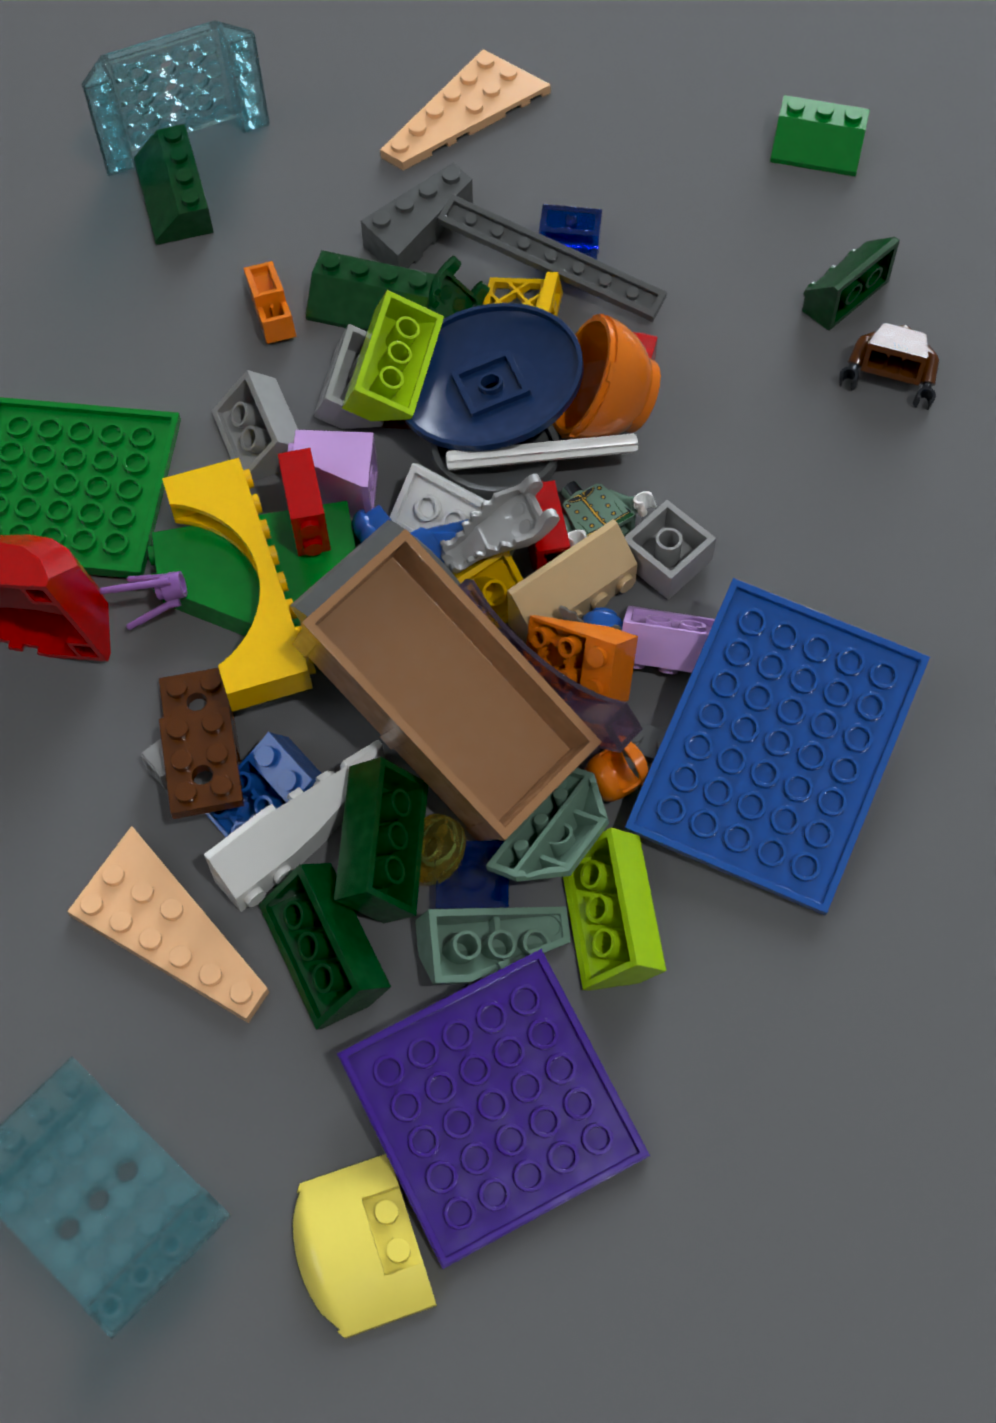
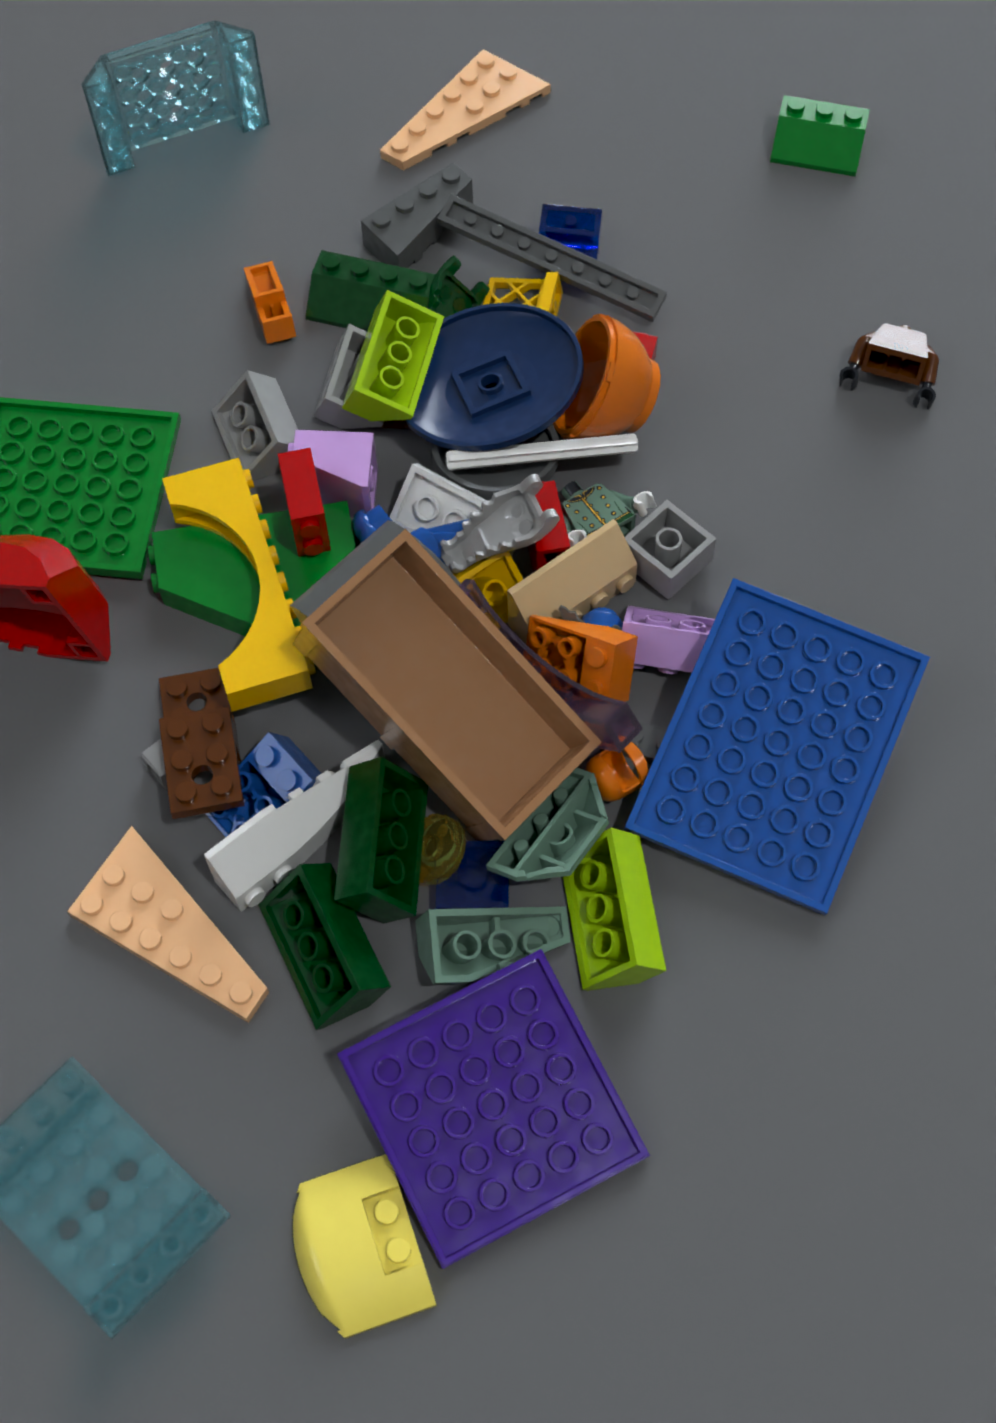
(167, 586): medium lavender plant -> none
(172, 186): dark green slope -> none
(850, 282): dark green slope -> none

